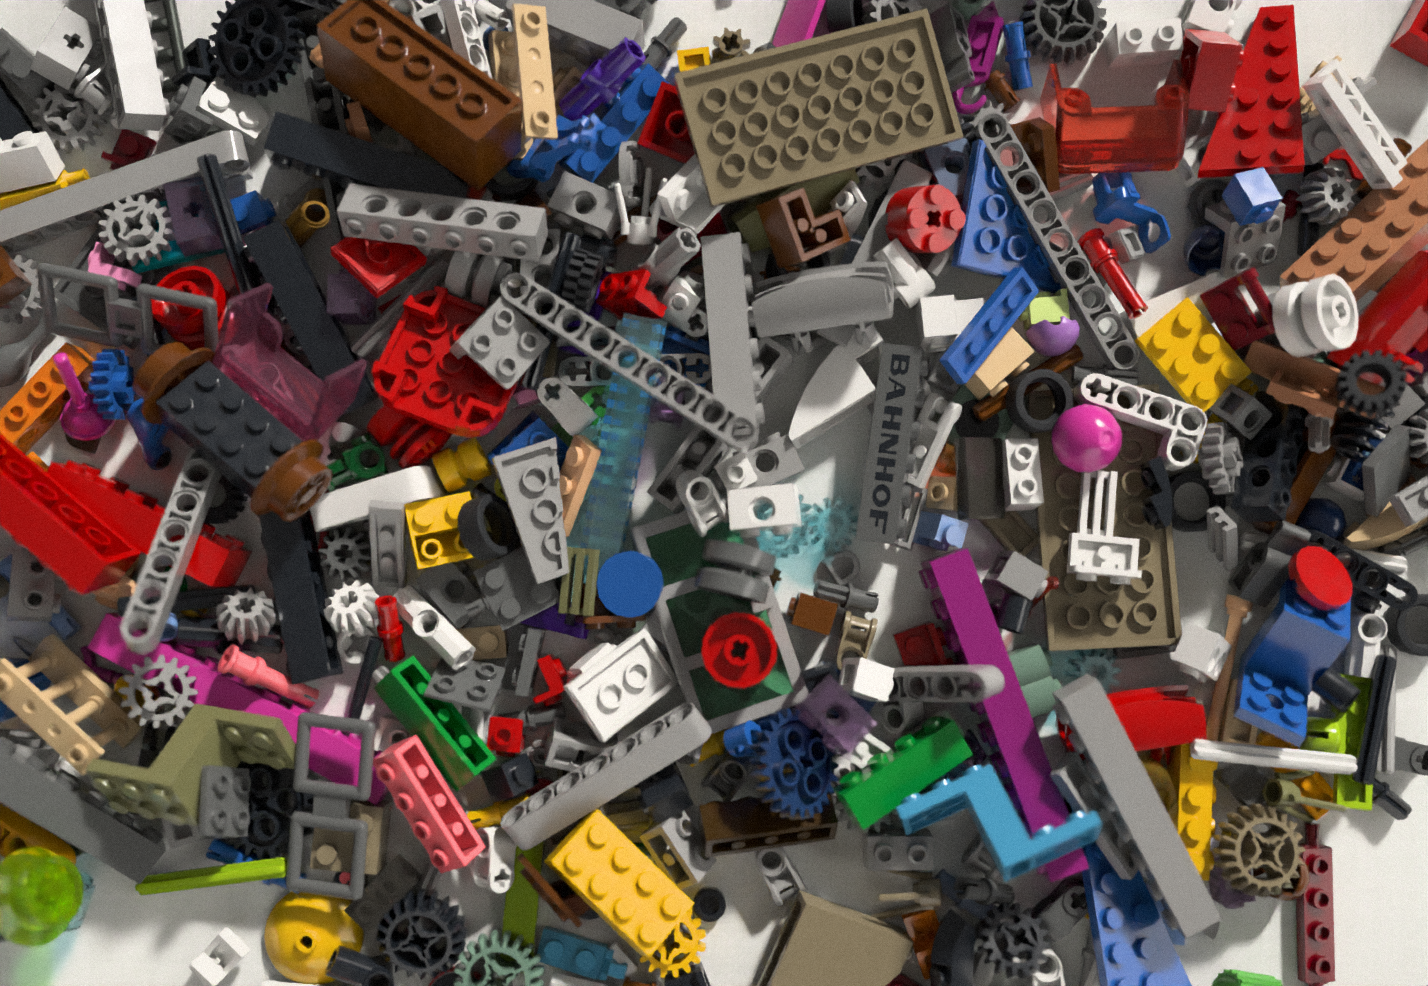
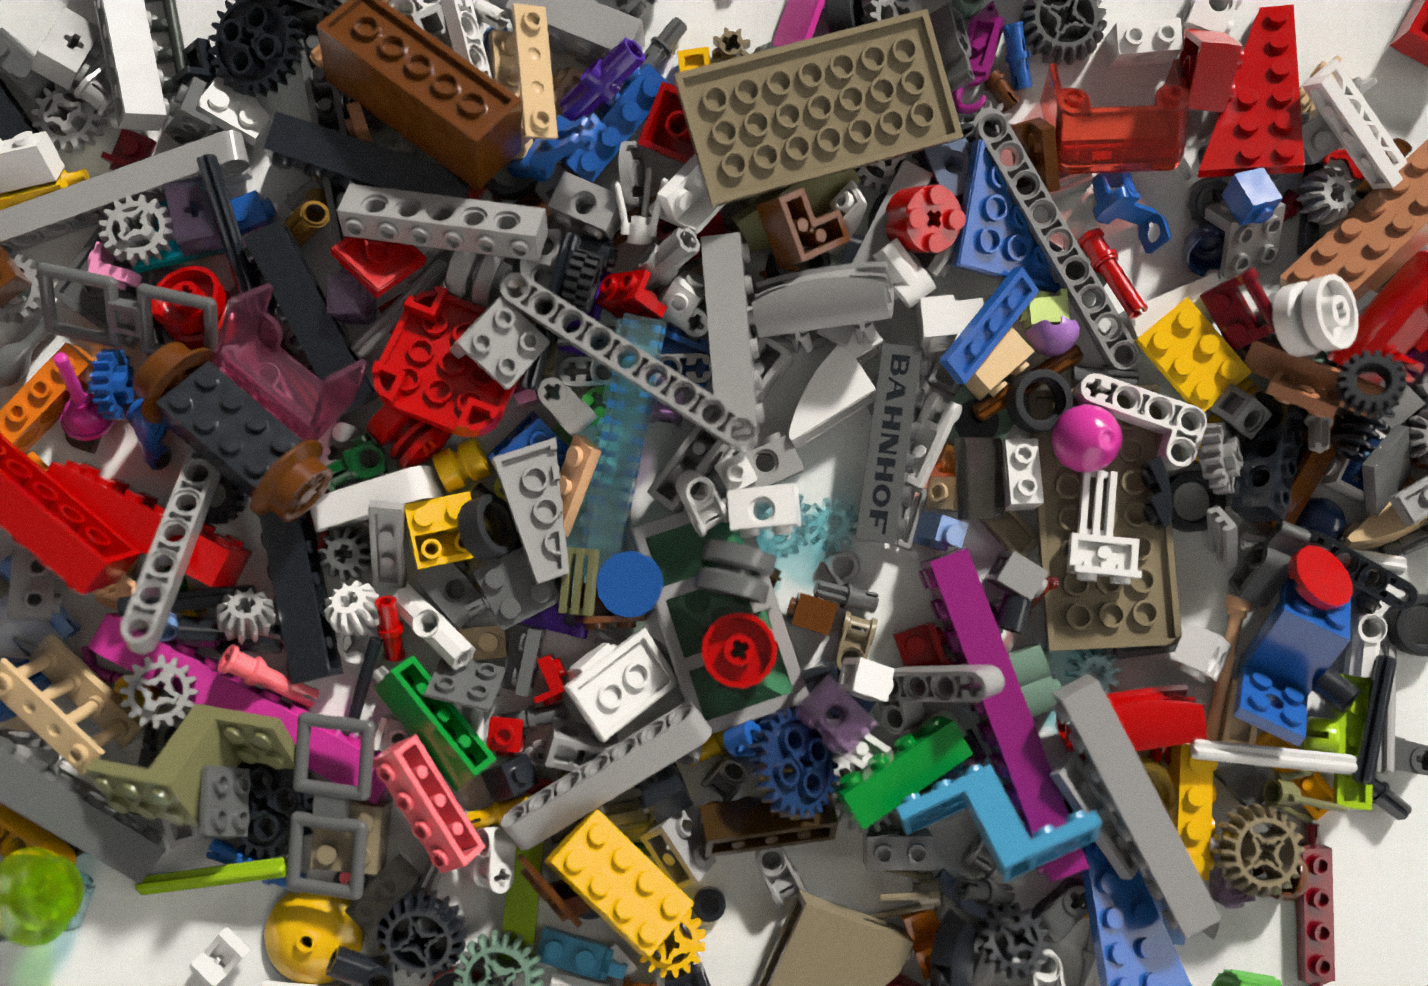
(1127, 245): light grey tile -> none

